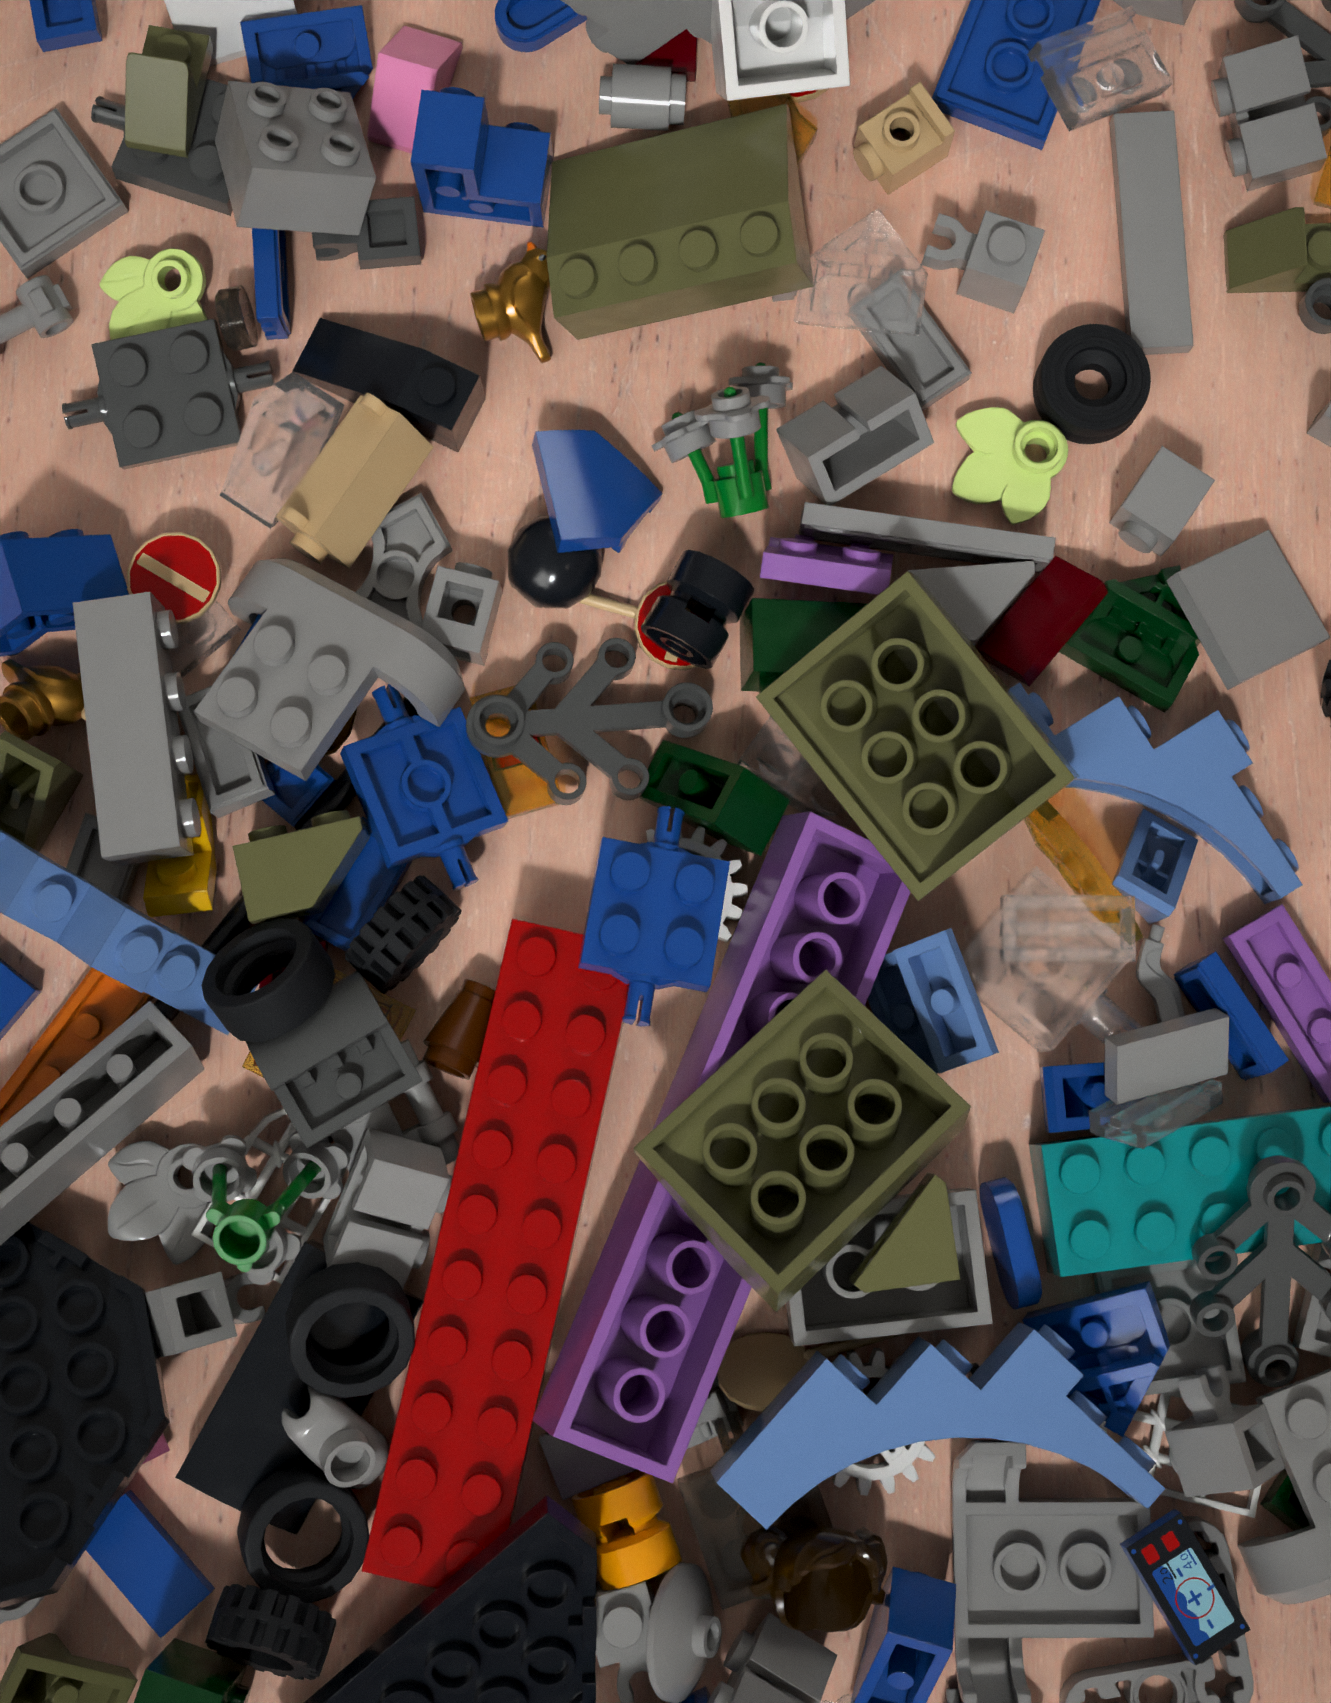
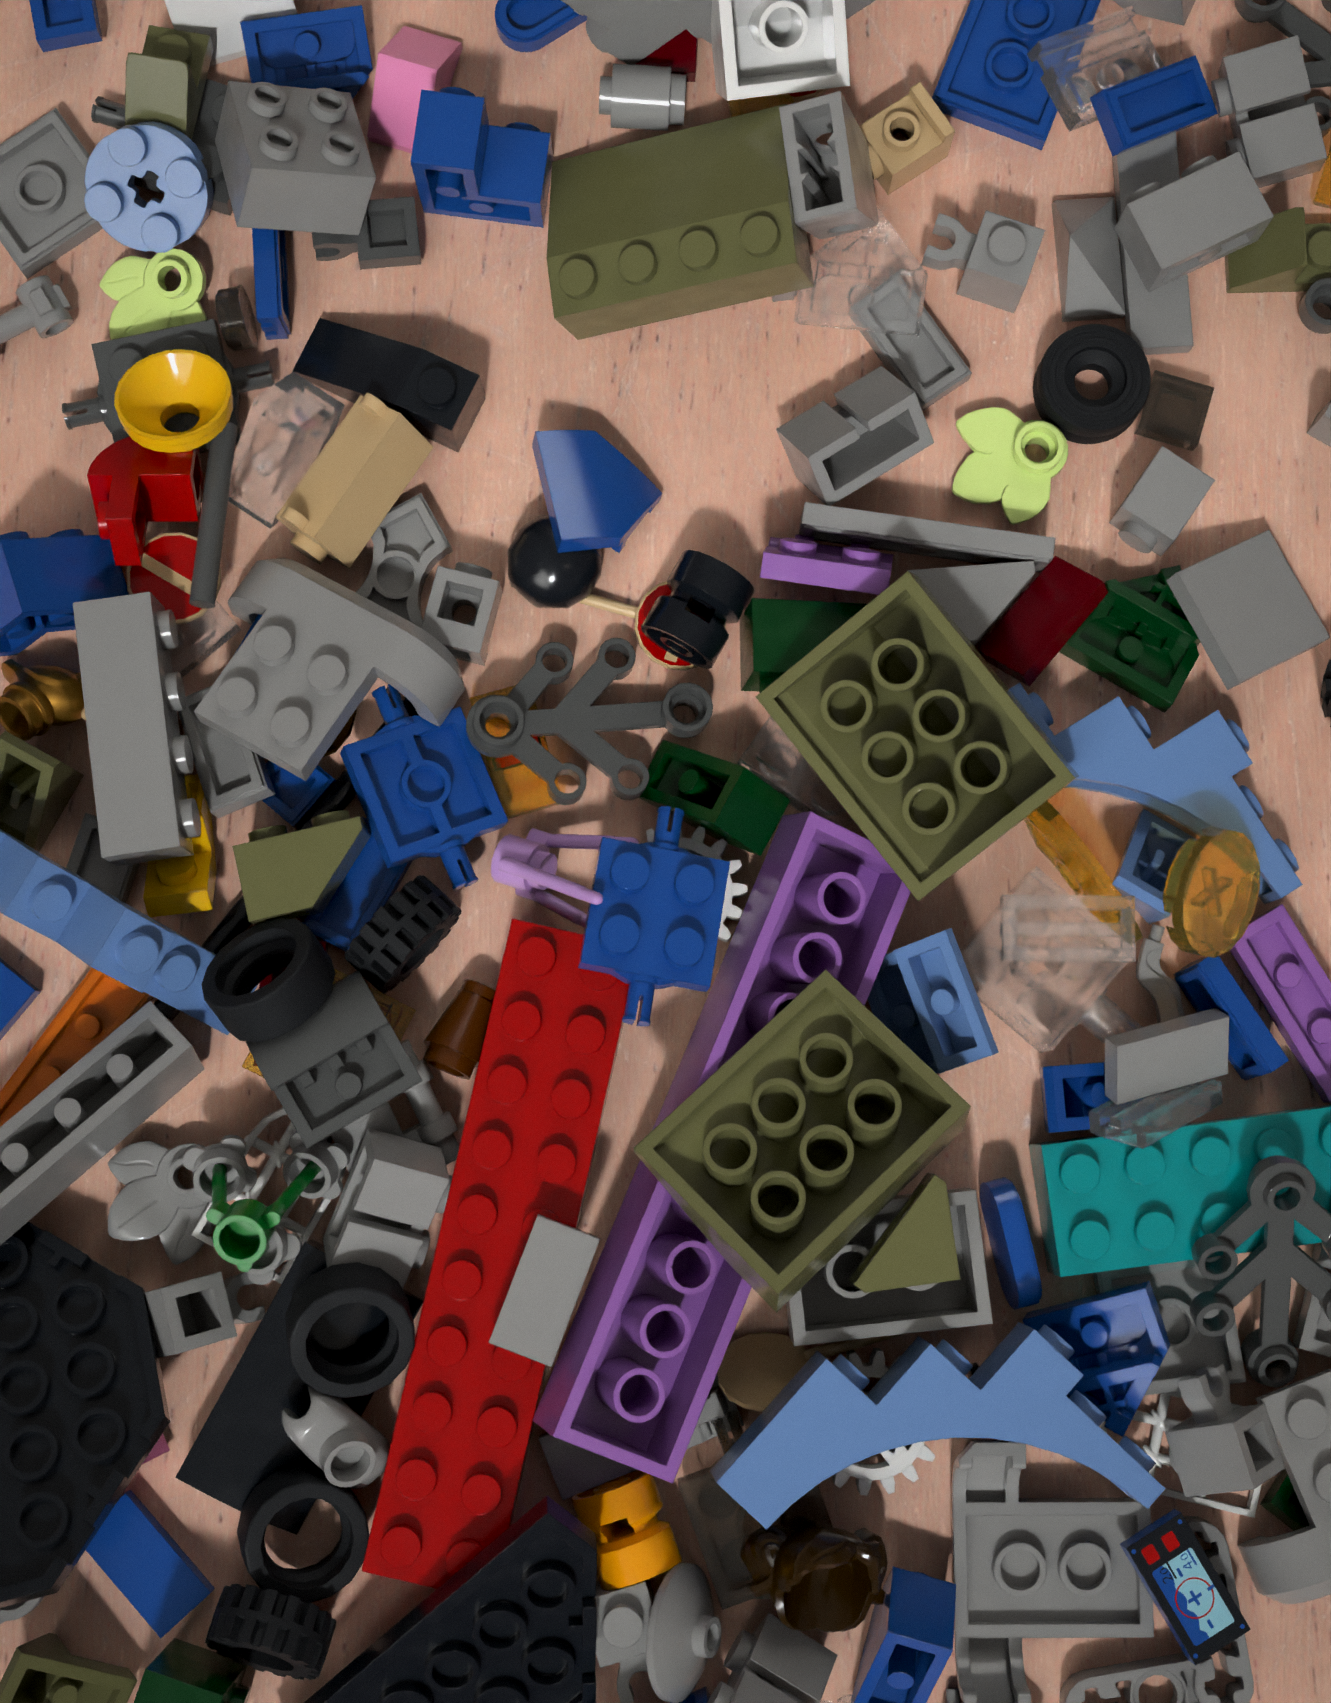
(116, 200): none -> medium blue plate
(140, 487): none -> red brick
(172, 385): none -> yellow piece
(213, 518): none -> dark grey bar
(516, 302): pearl gold animal -> none
(532, 869): none -> lavender plant
(544, 1290): none -> light grey tile
(731, 416): plant -> none
(832, 181): none -> light grey torso
(1088, 259): none -> light grey slope
(1153, 105): none -> blue tile
(1174, 410): none -> clear smoke tile
(1192, 219): none -> light grey brick
(1212, 891): none -> clear yellow tile

